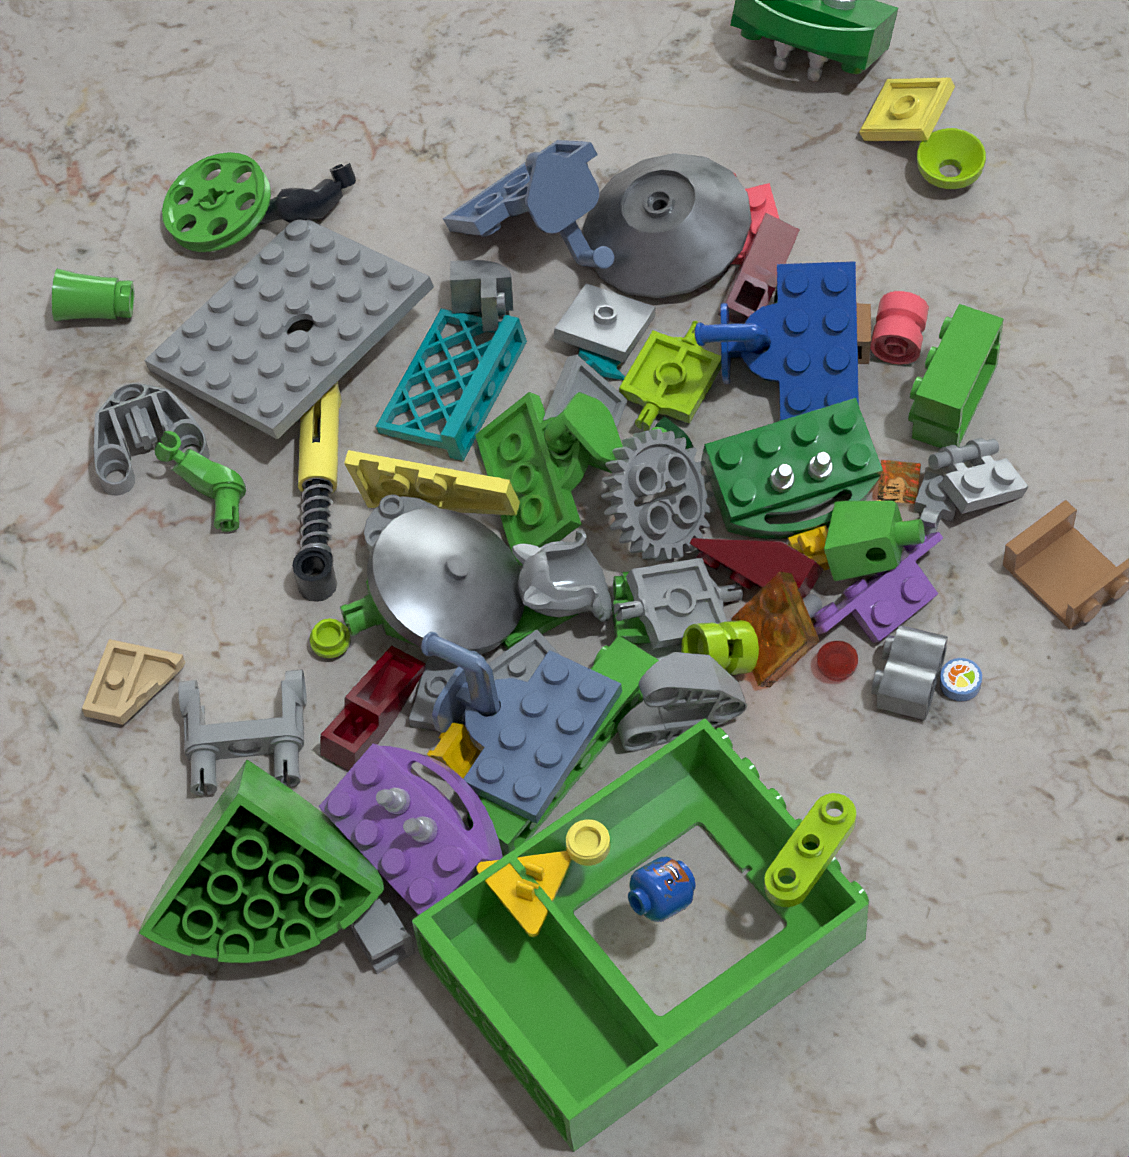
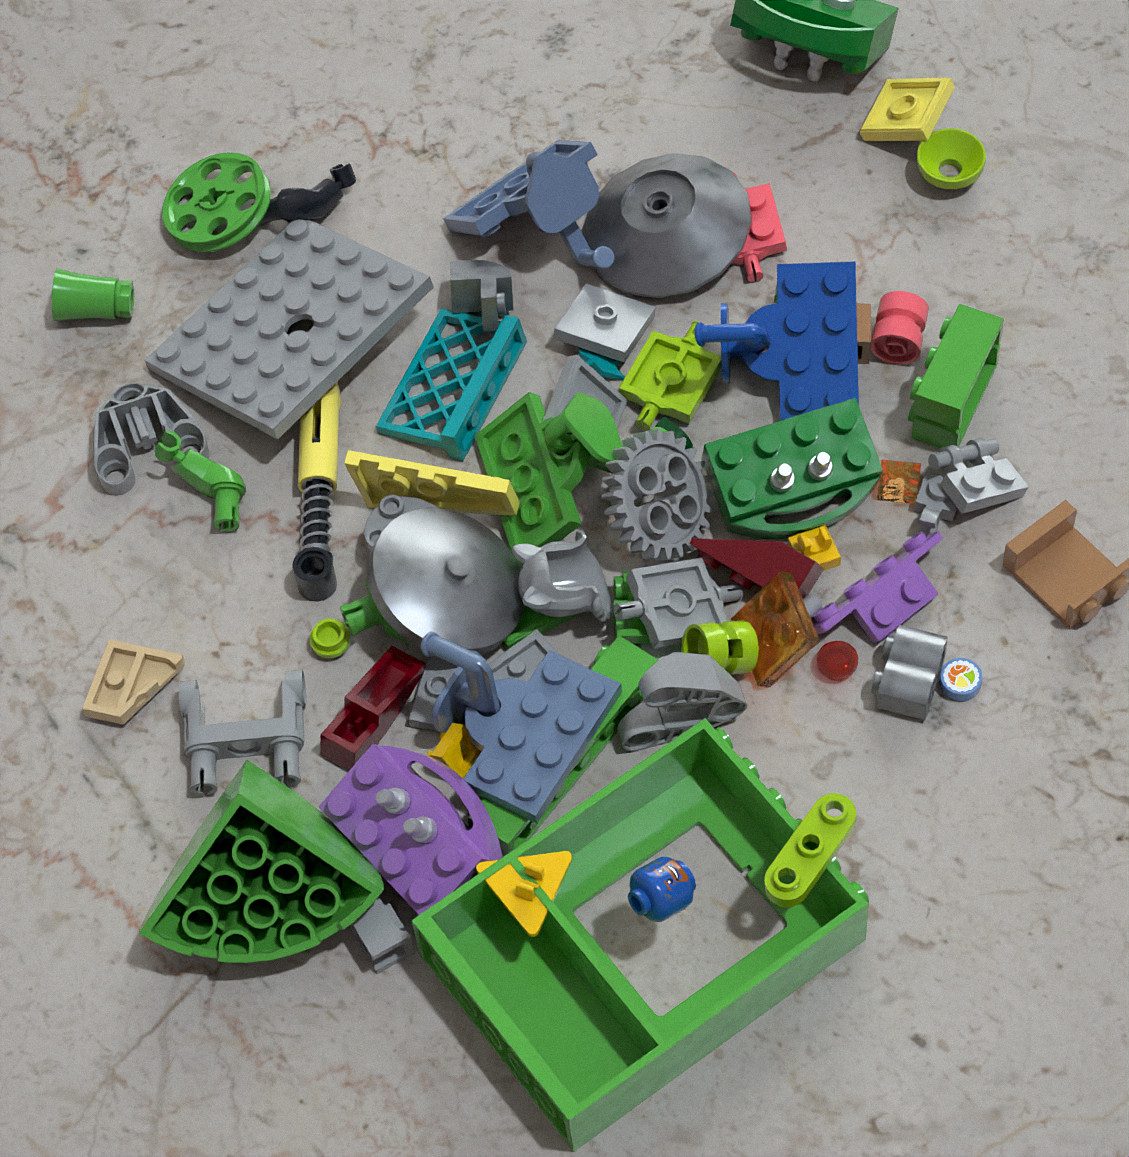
(588, 842): light yellow tile -> none
(758, 271): slope -> none
(868, 538): bright green torso -> none

